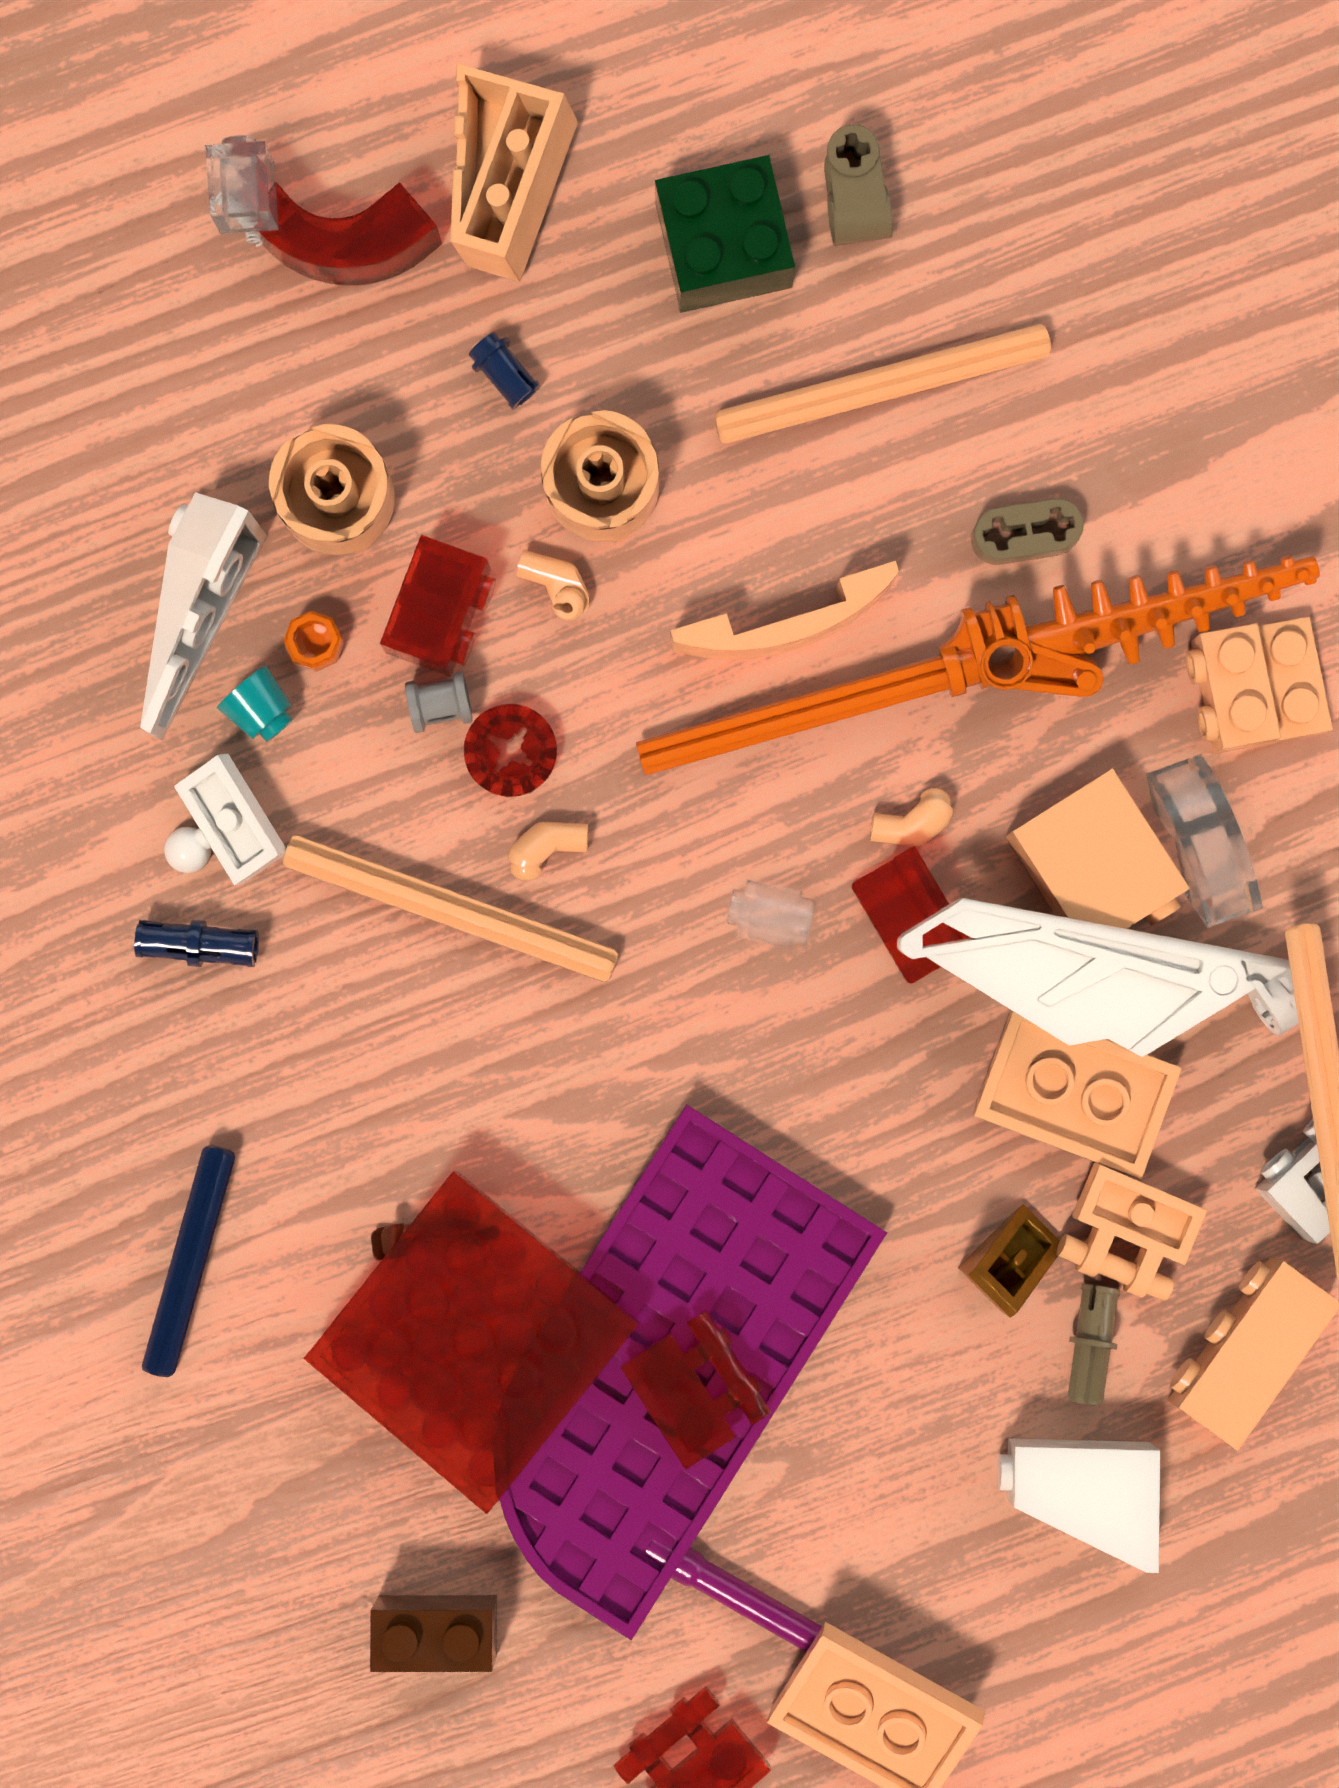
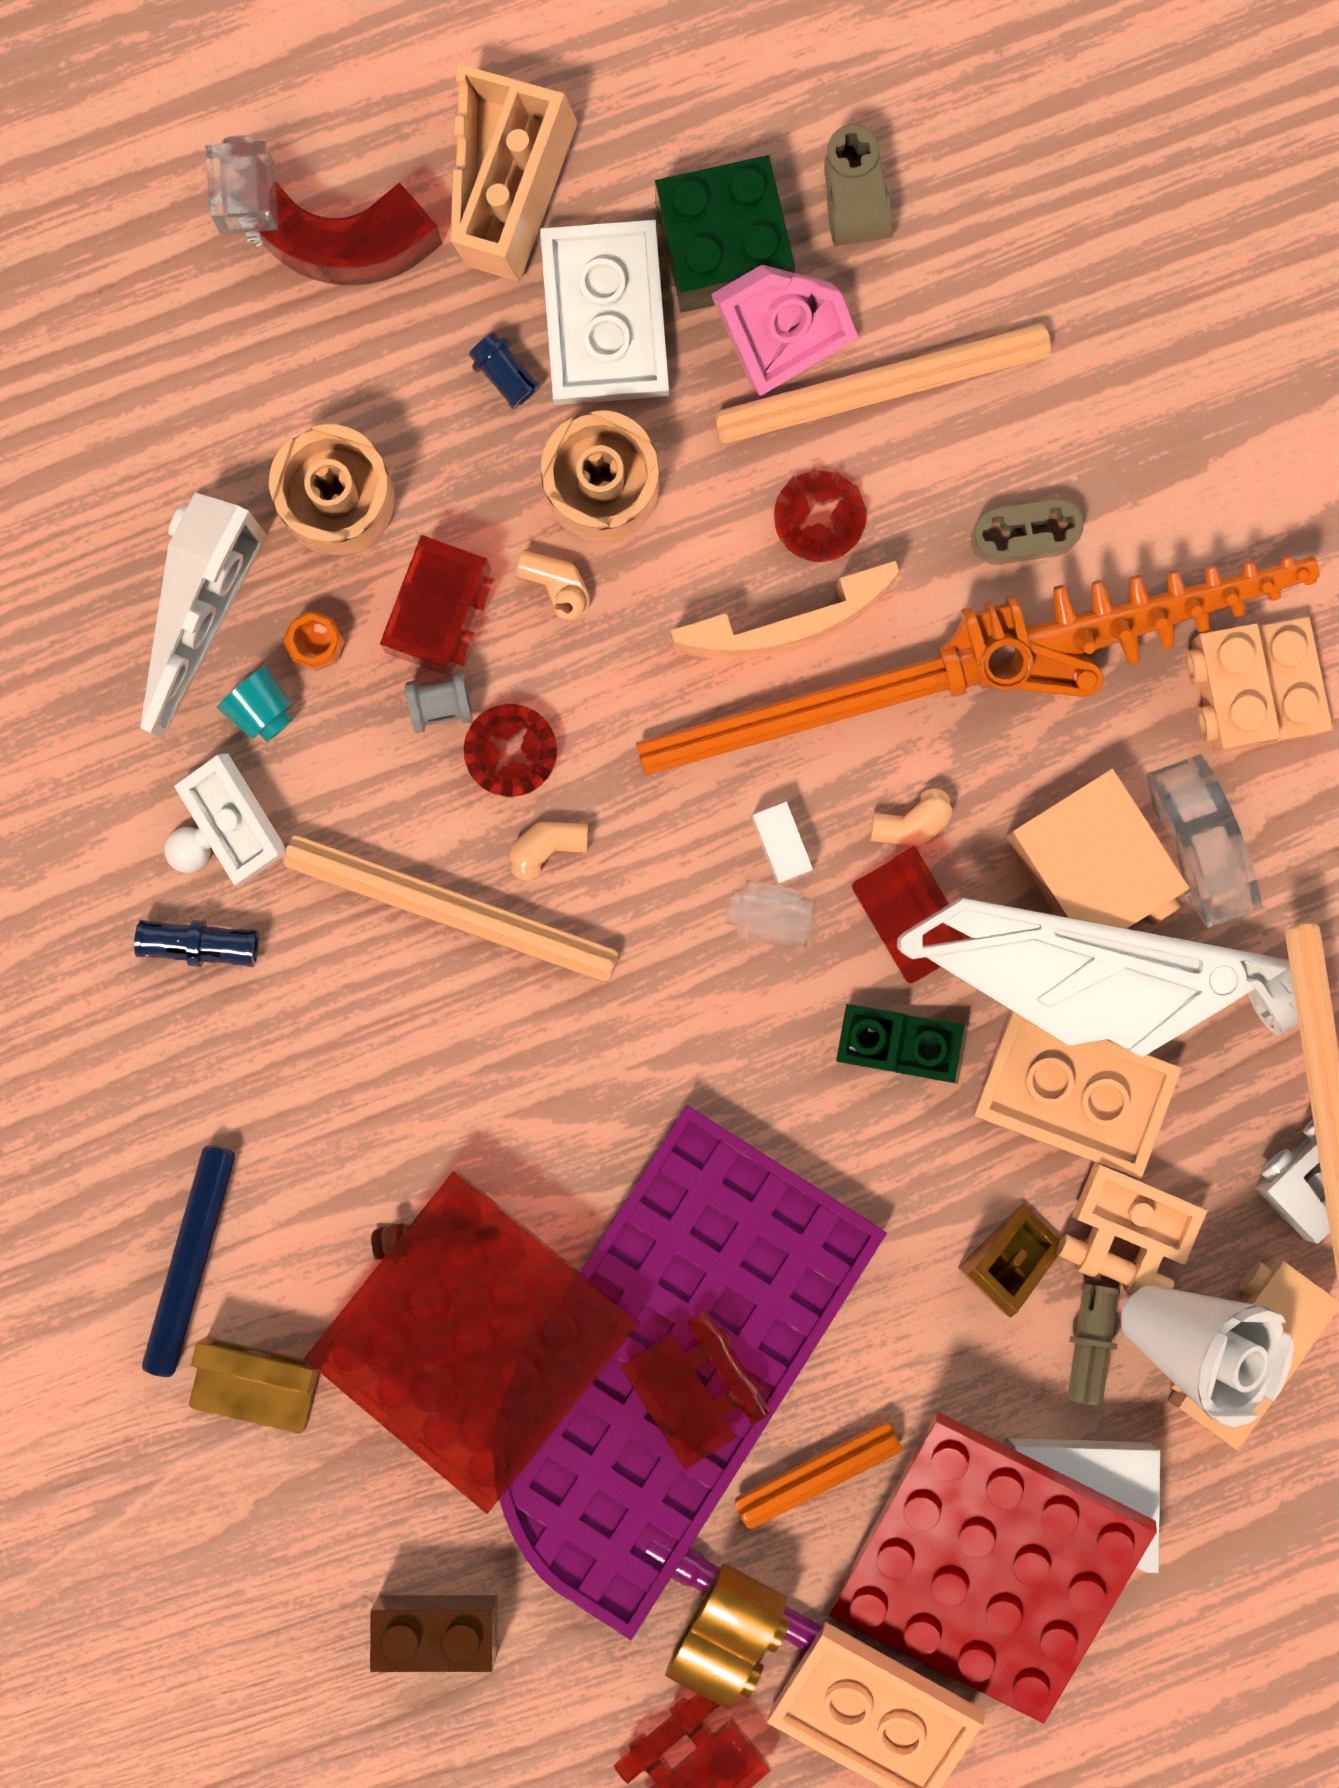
(252, 1384): none -> pearl gold panel
(604, 312): none -> white plate
(728, 1637): none -> pearl gold brick
(782, 323): none -> bright pink plate
(782, 843): none -> white piece
(817, 542): none -> clear red gear
(817, 1474): none -> orange axle
(901, 1043): none -> dark green slope
(992, 1567): none -> plate
(1211, 1348): none -> white cone

